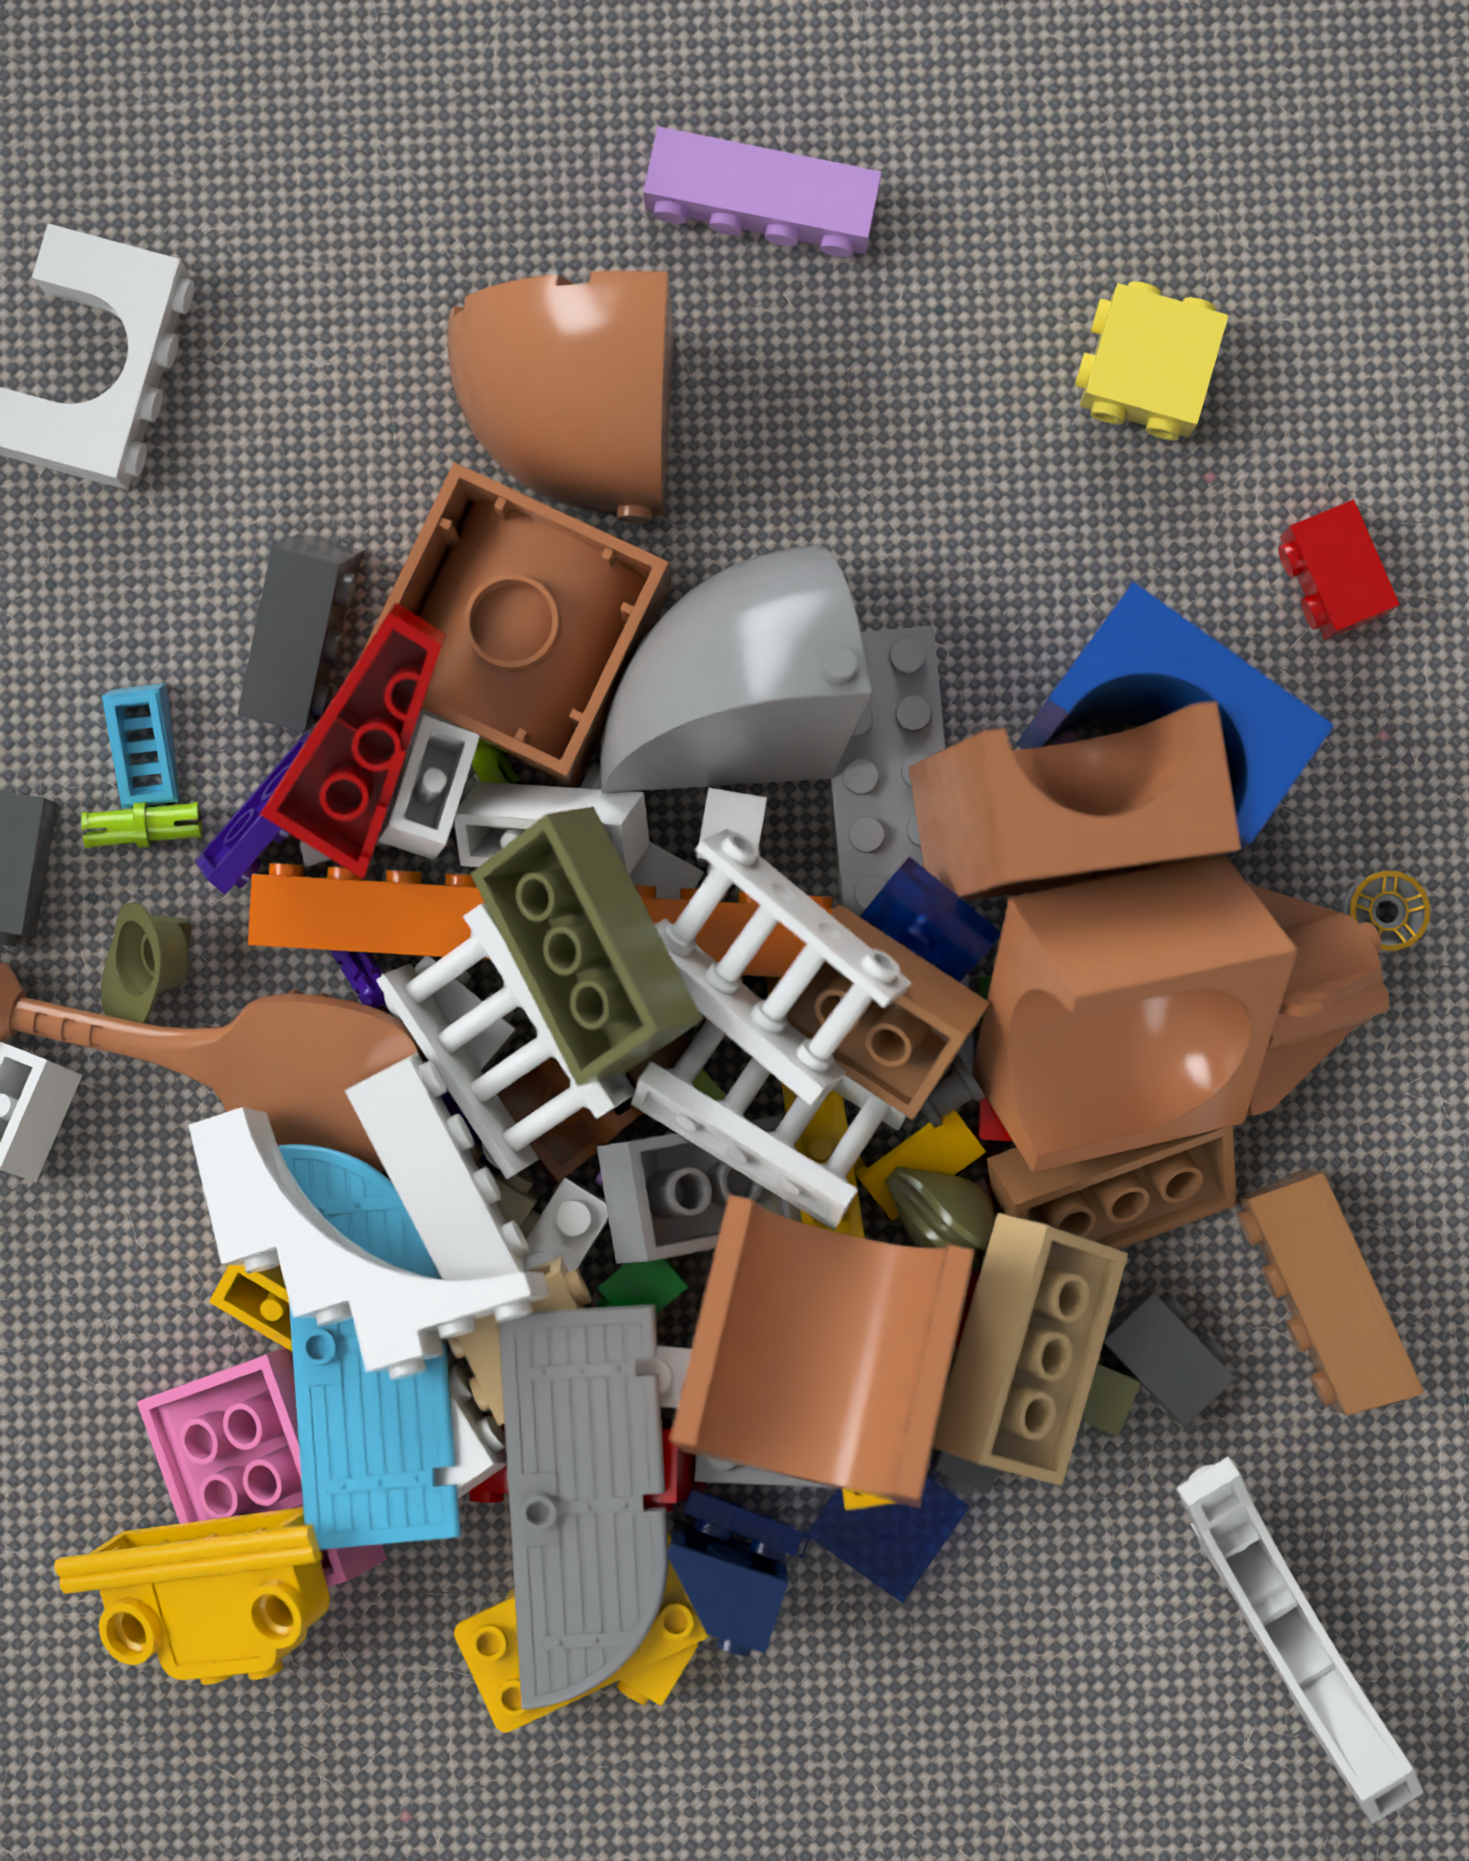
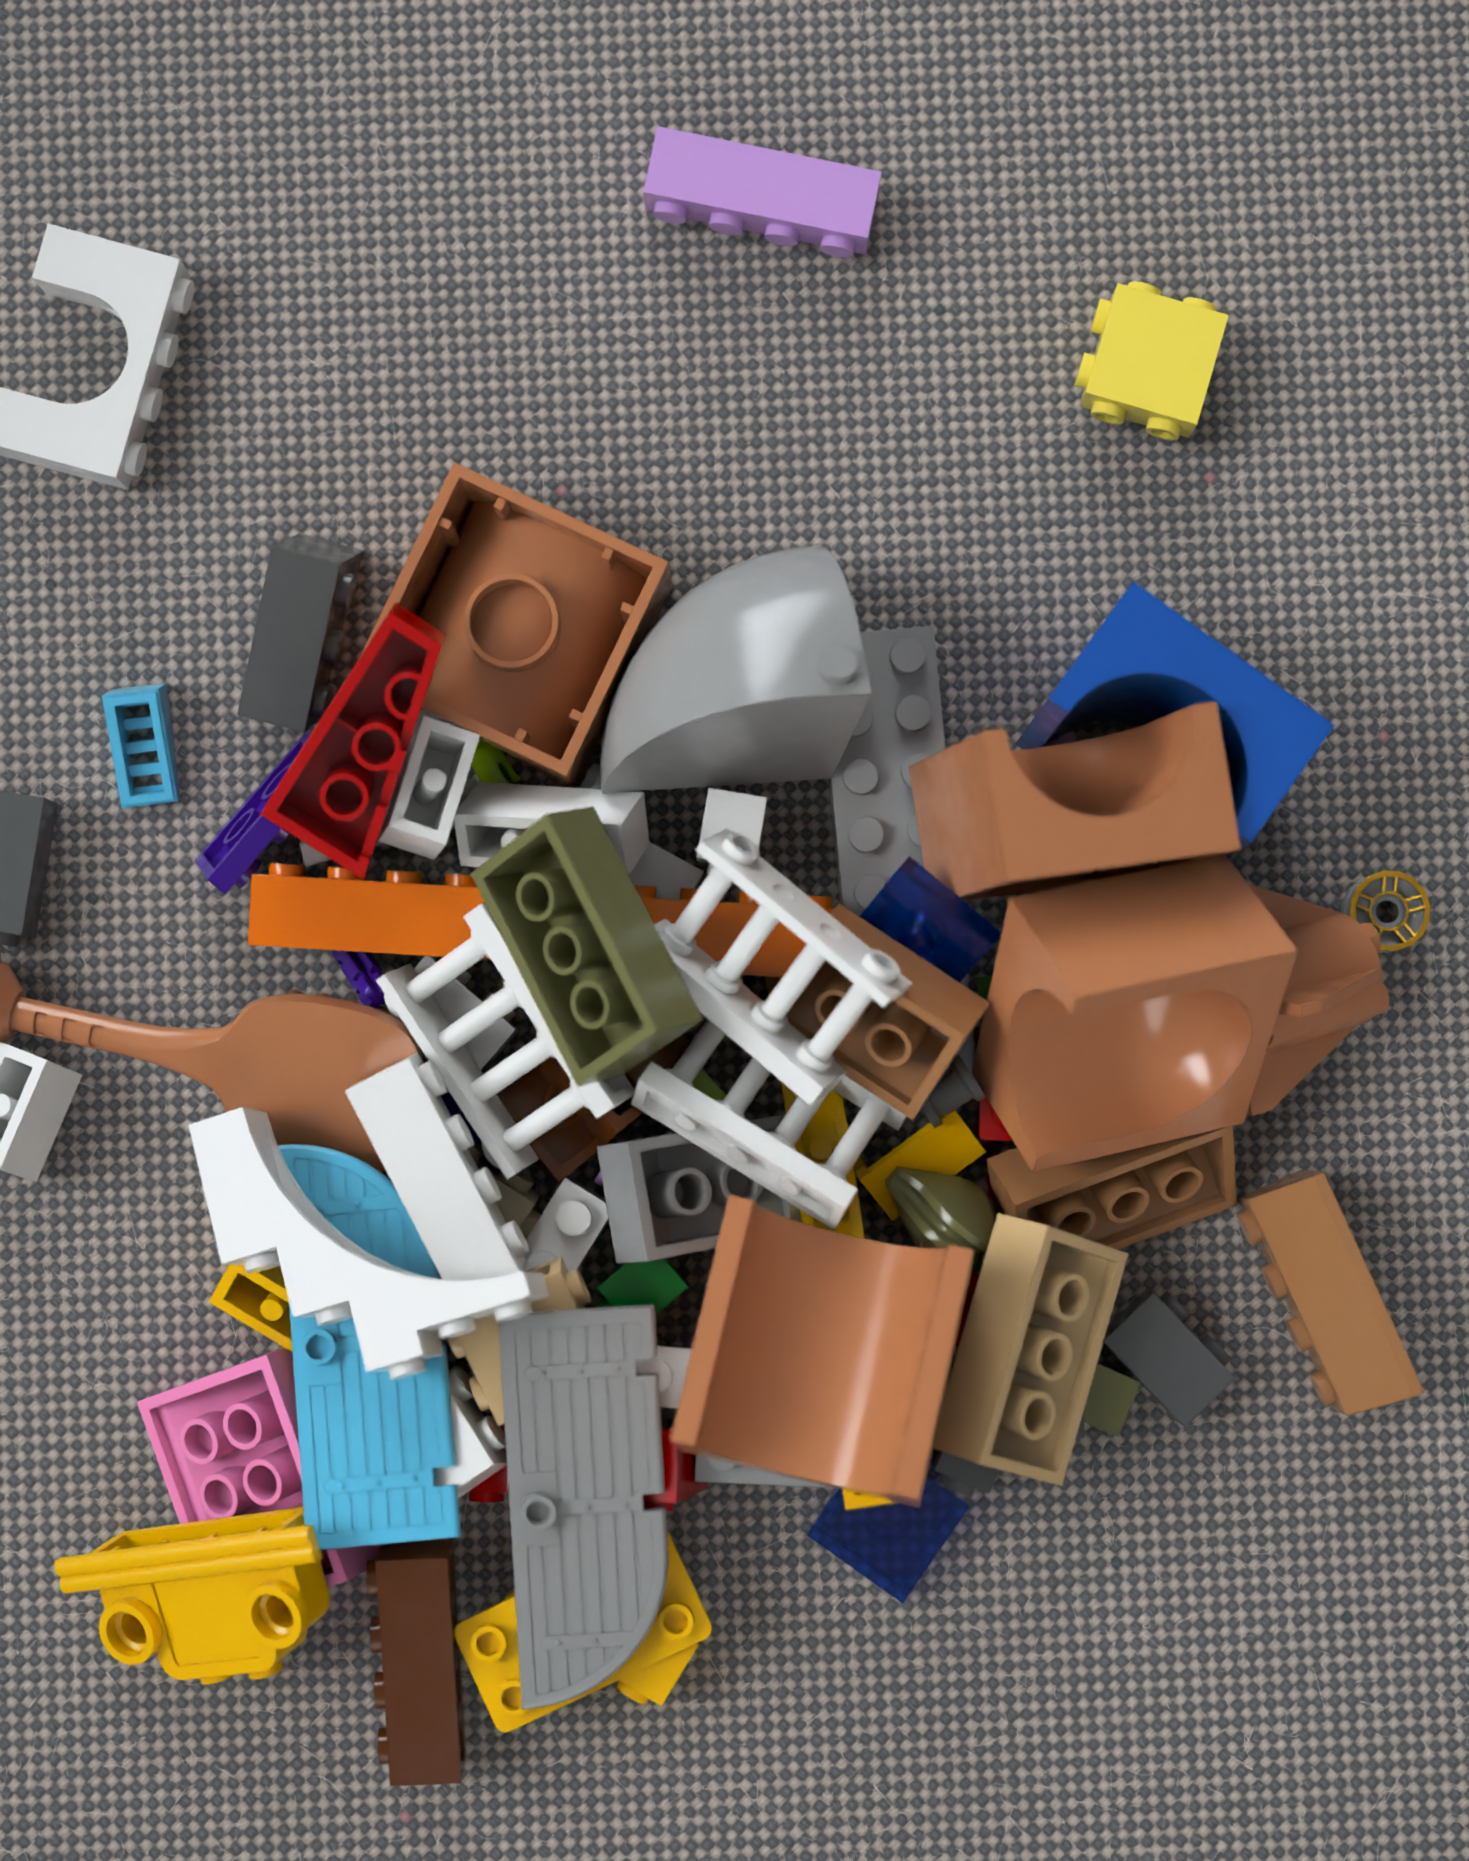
(141, 825): lime pin -> none
(143, 962): olive piece -> none
(419, 1662): none -> reddish brown brick
(571, 385): nougat brick -> none
(724, 1517): clear blue plate -> none
(729, 1587): dark blue slope -> none
(1296, 1641): white arch -> none
(1337, 570): red brick -> none

